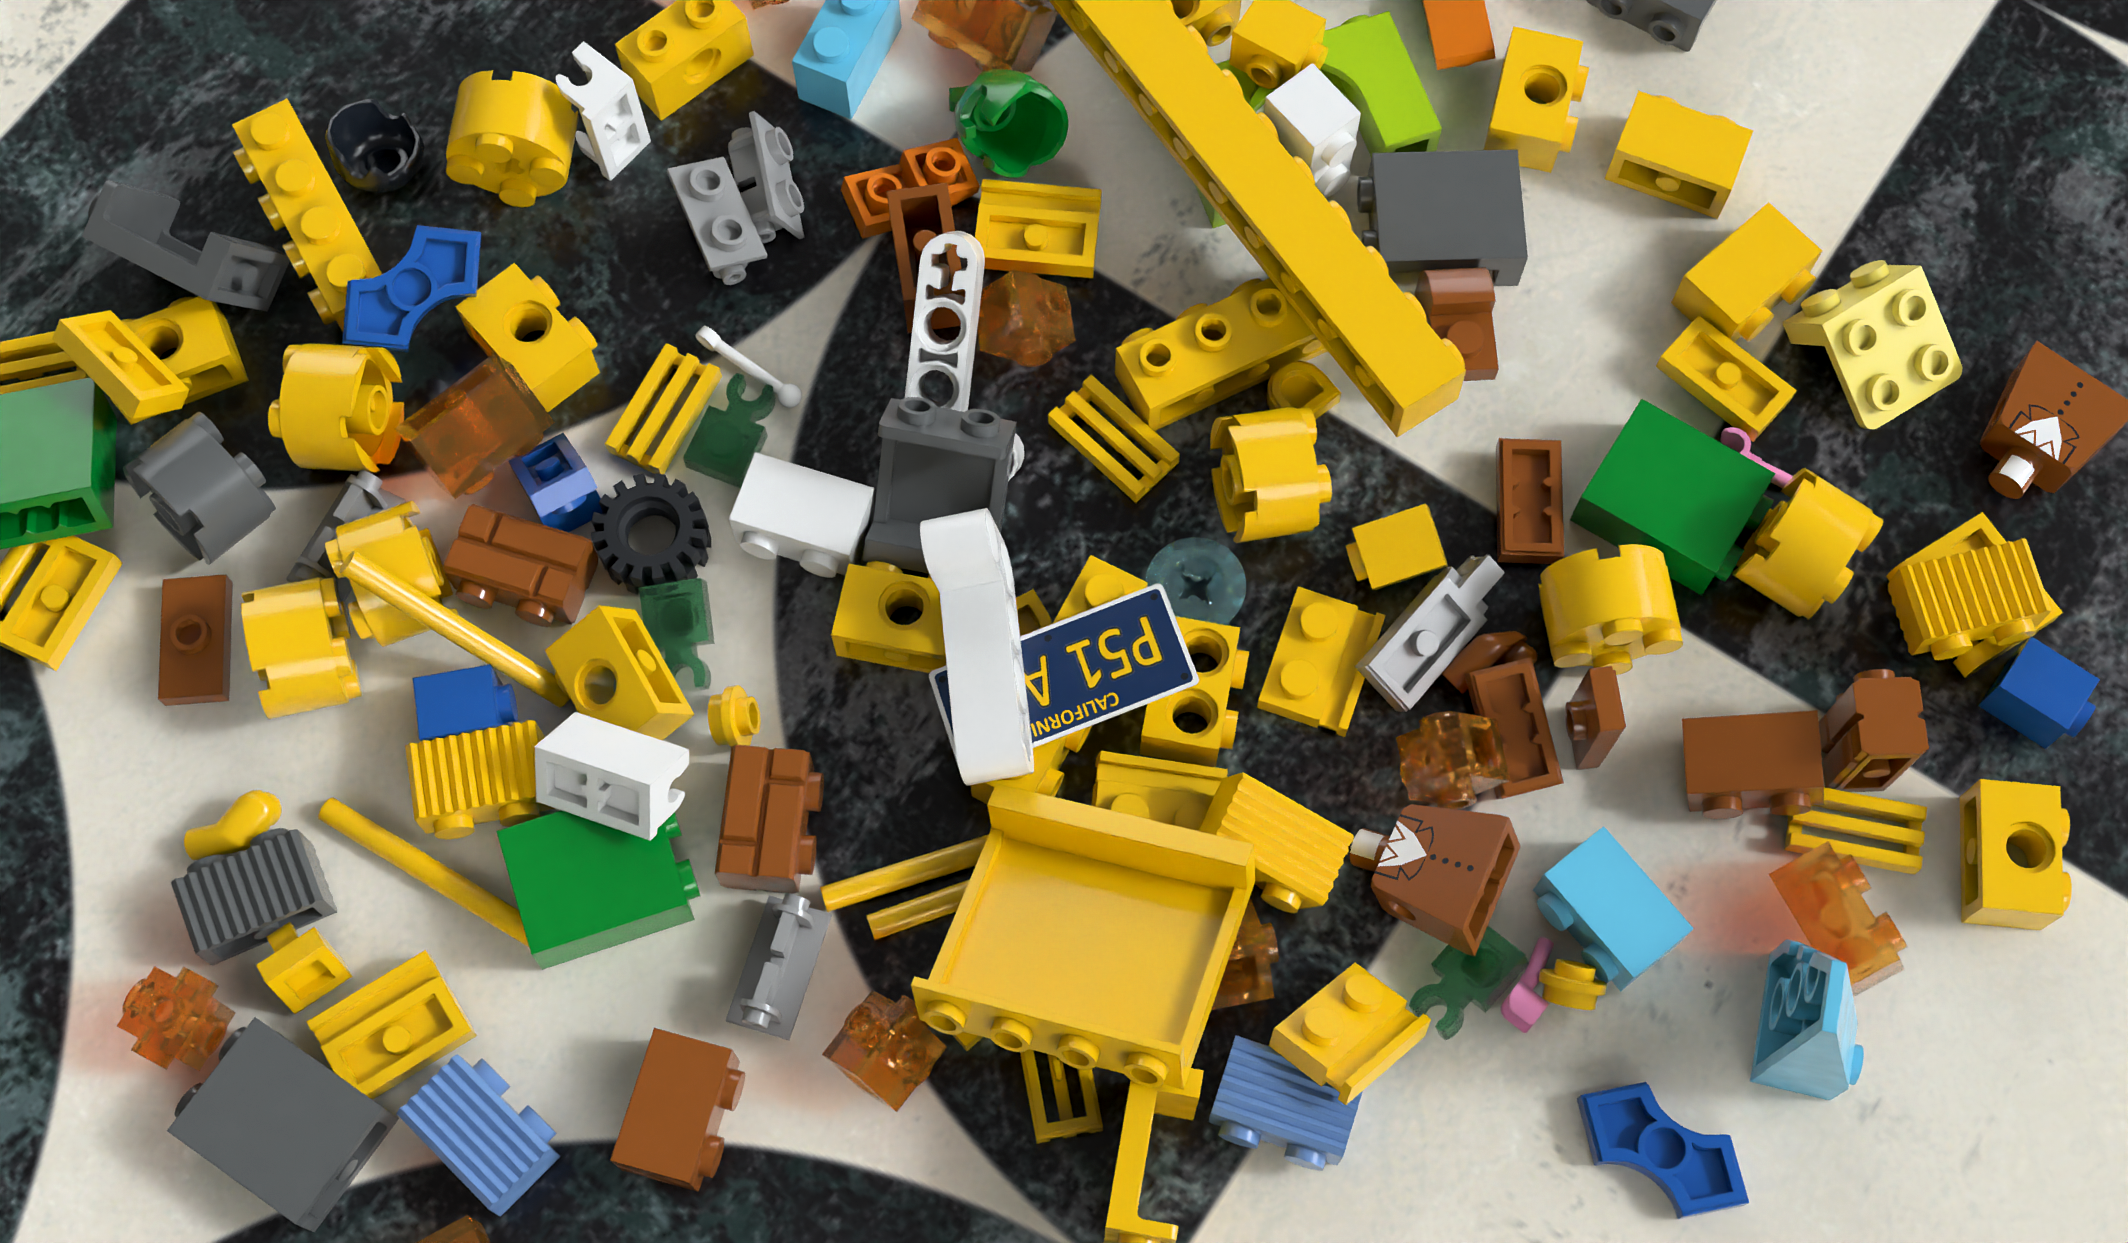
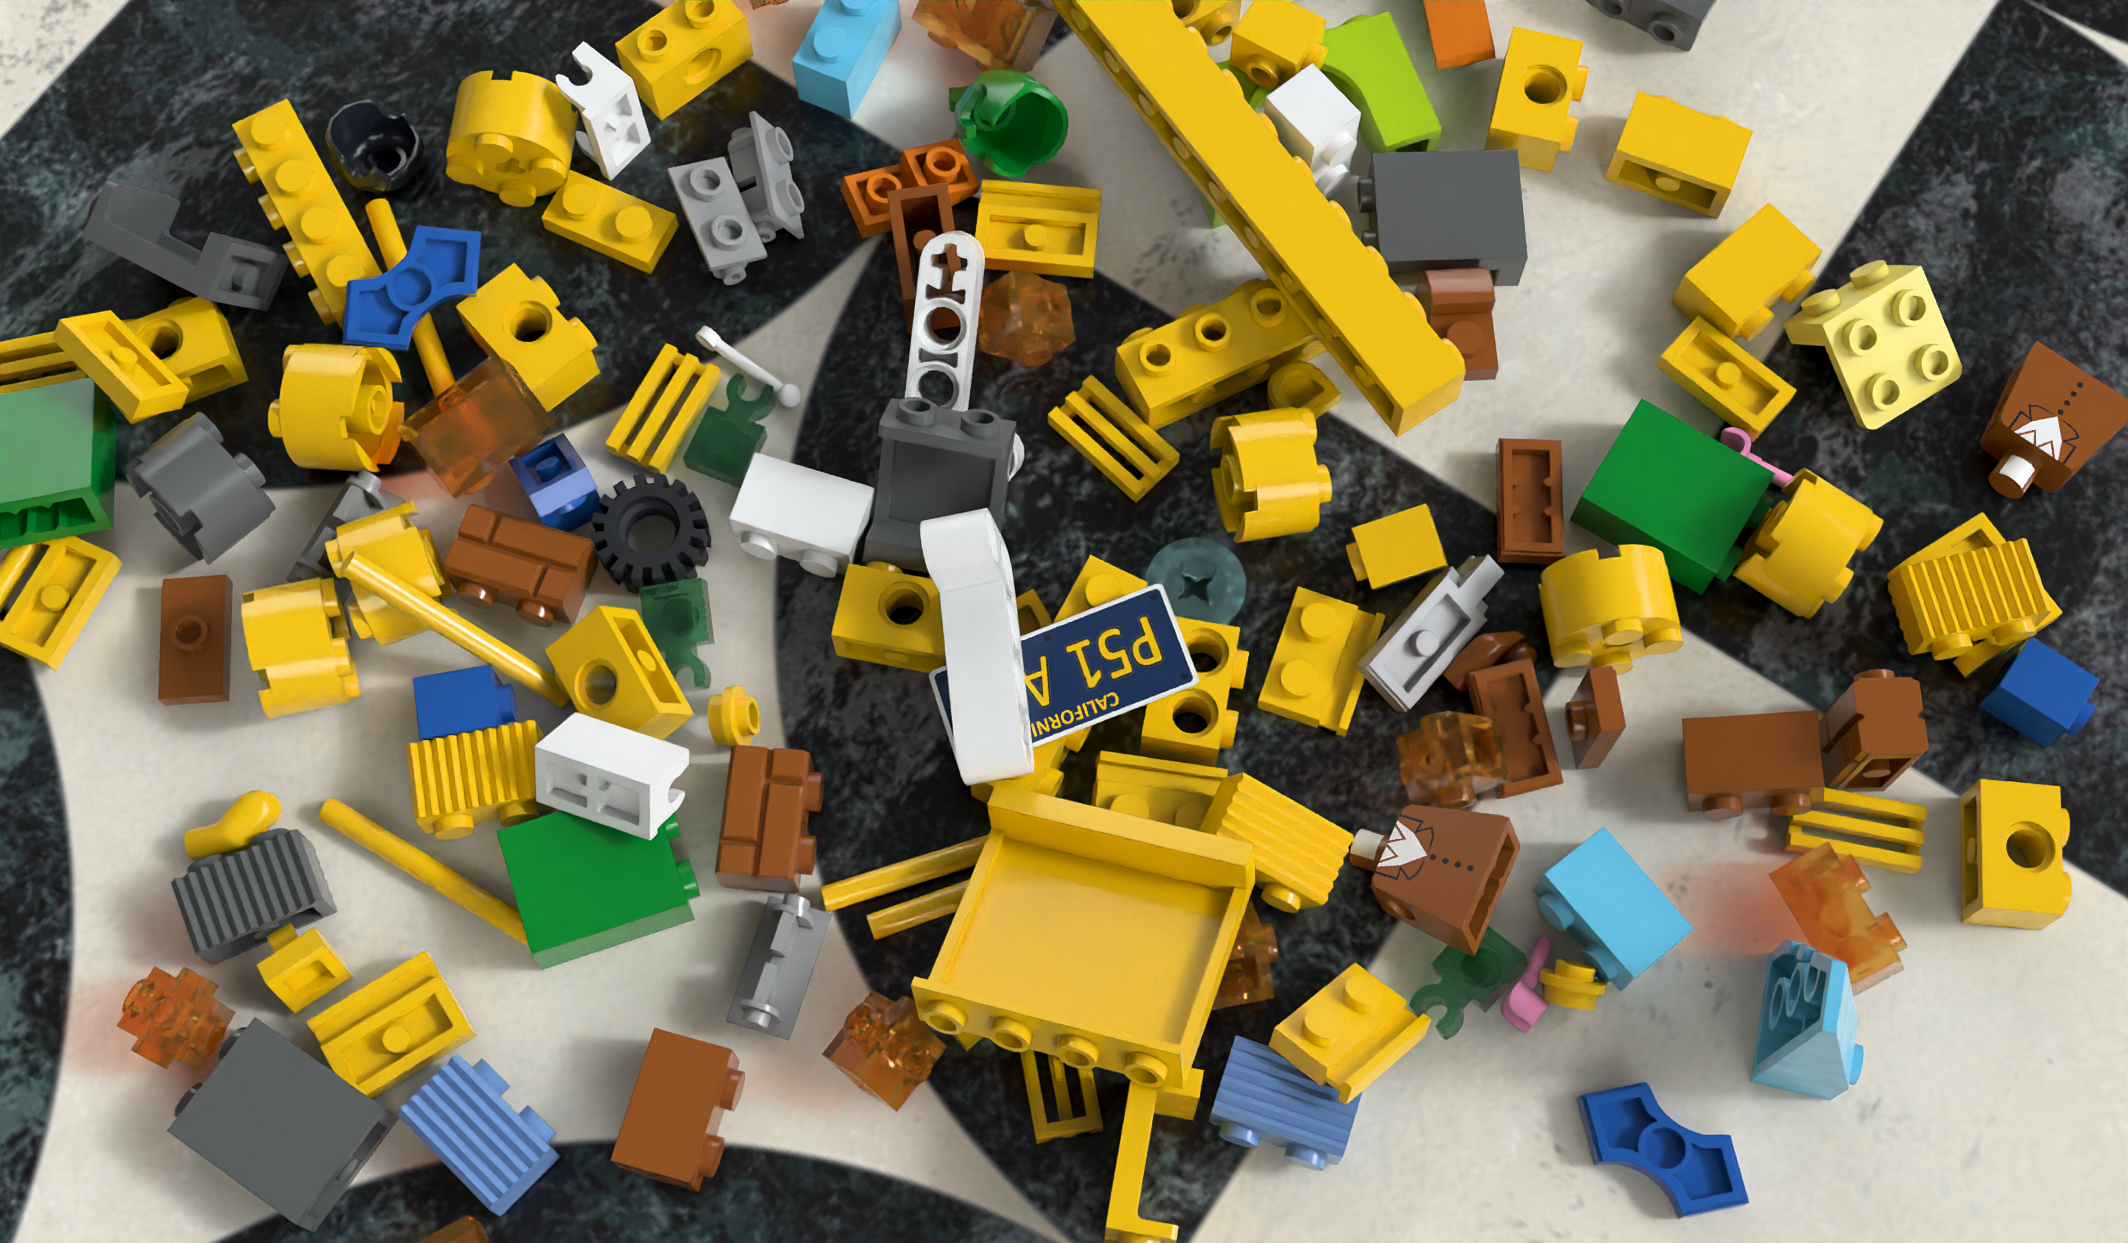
(425, 333): none -> yellow bar
(610, 222): none -> yellow plate

